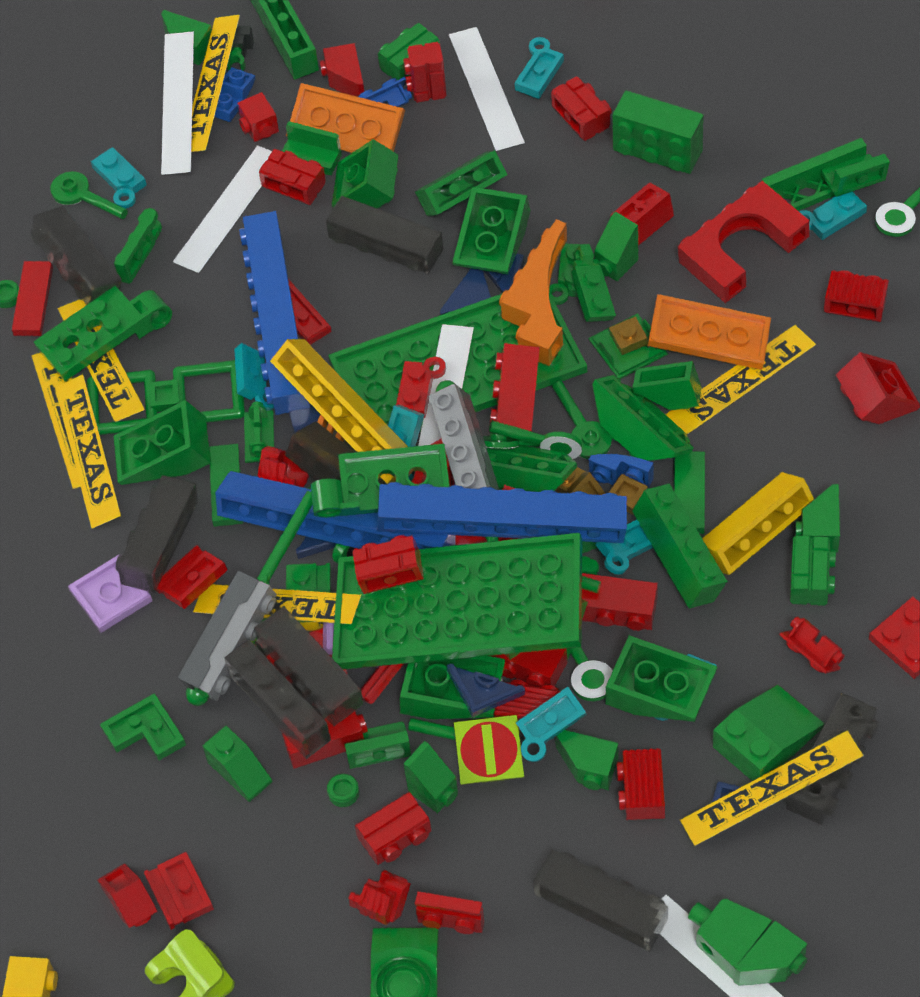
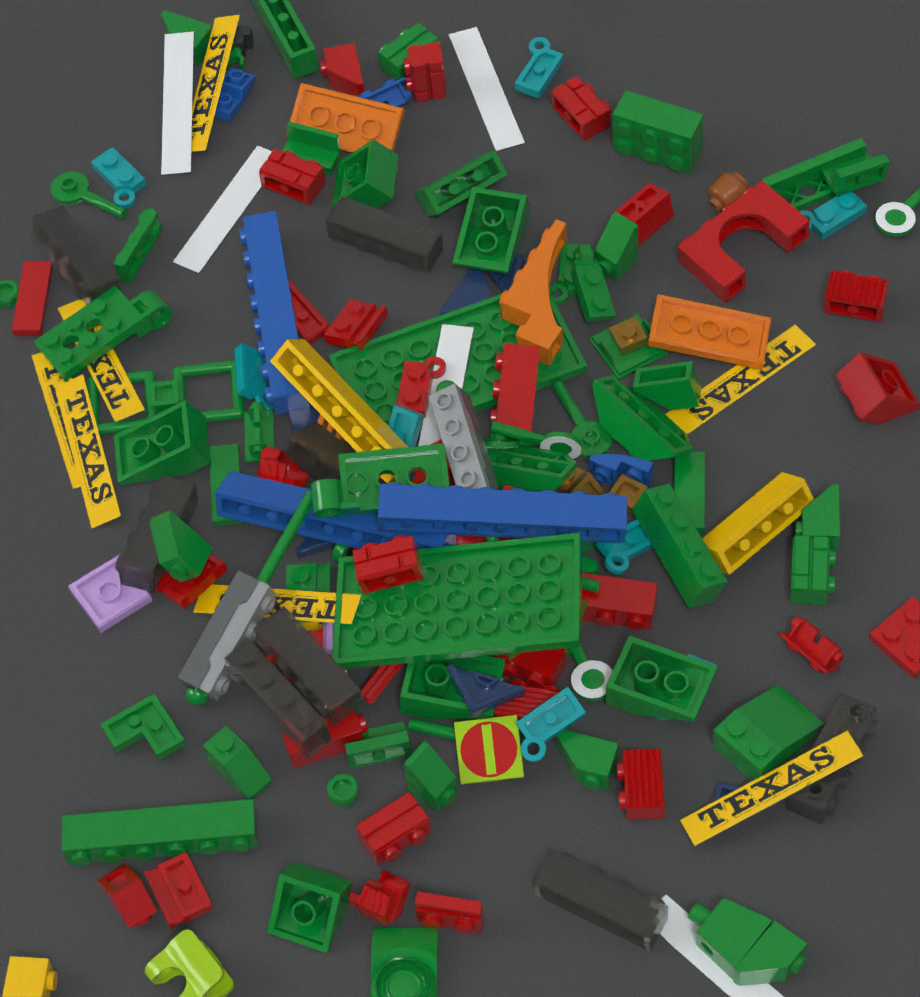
(159, 832): none -> green brick
(179, 546): none -> green slope
(257, 117): red brick -> none
(309, 906): none -> green slope
(355, 324): none -> red plate
(726, 190): none -> dark orange head

